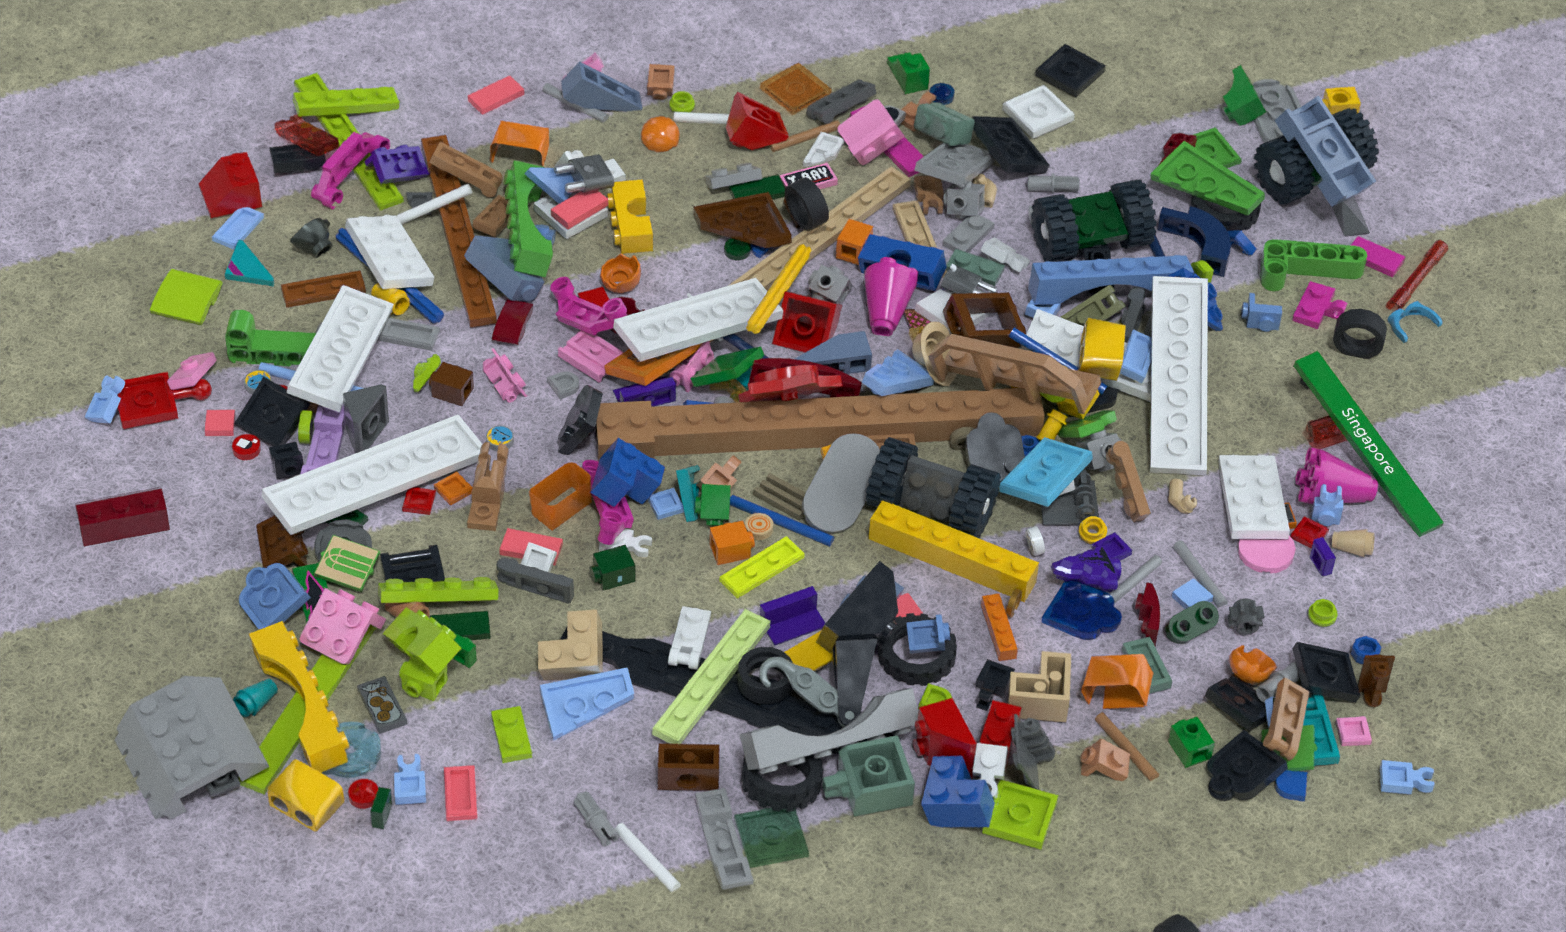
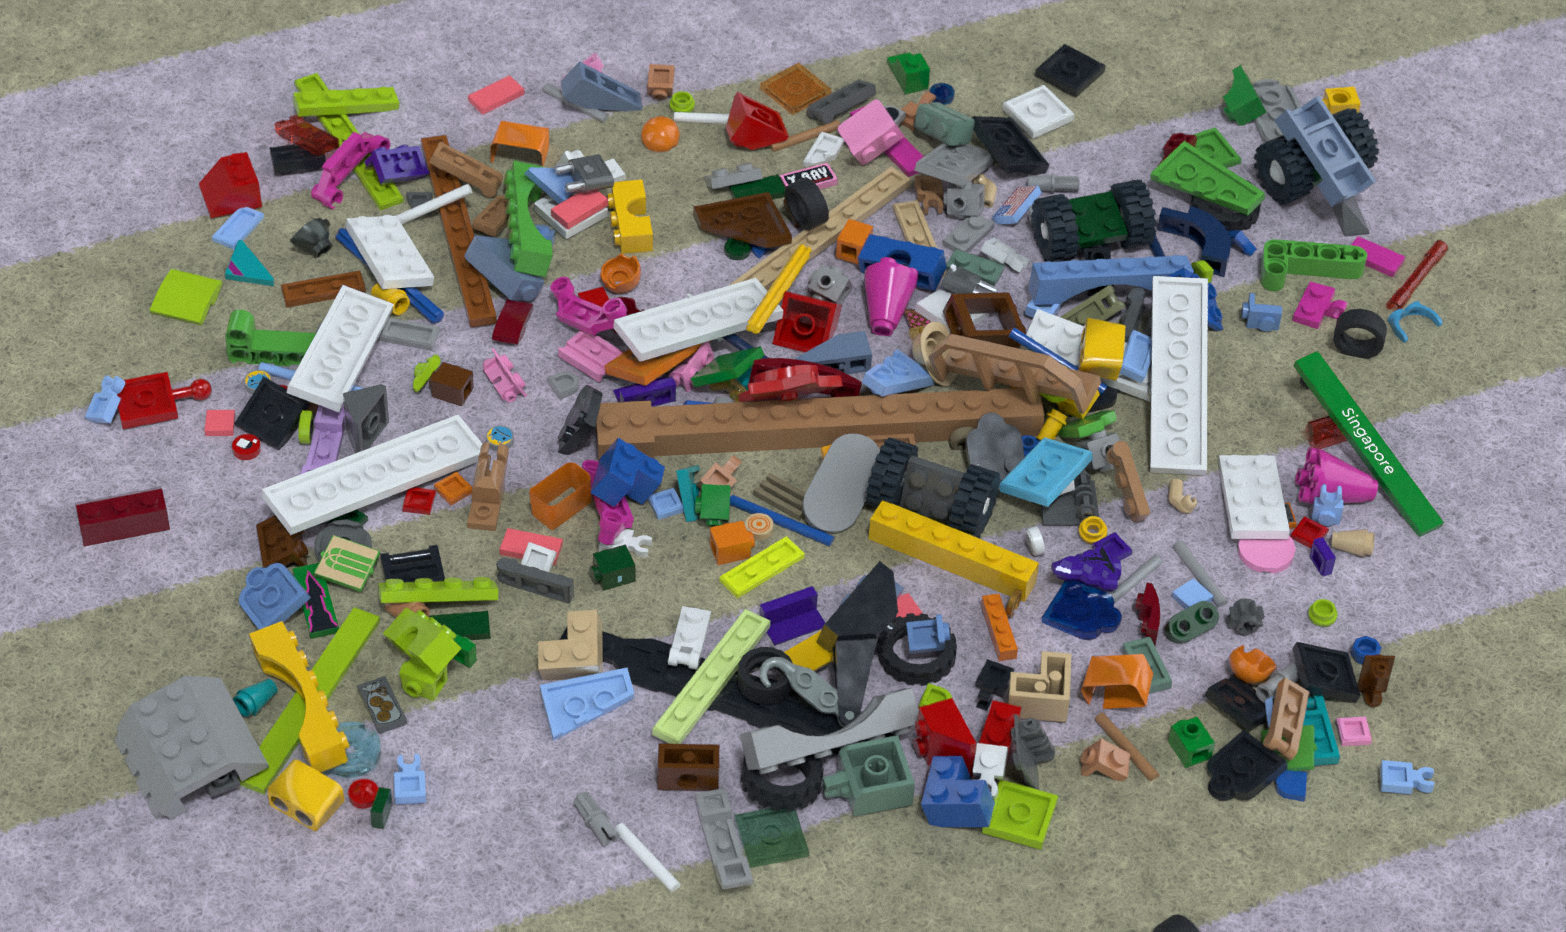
(191, 370): bright pink plate -> none
(286, 460): black bracket -> none
(339, 625): bright pink bracket -> none
(460, 793): coral tile -> none
(511, 734): lime plate -> none
(1017, 205): none -> tile

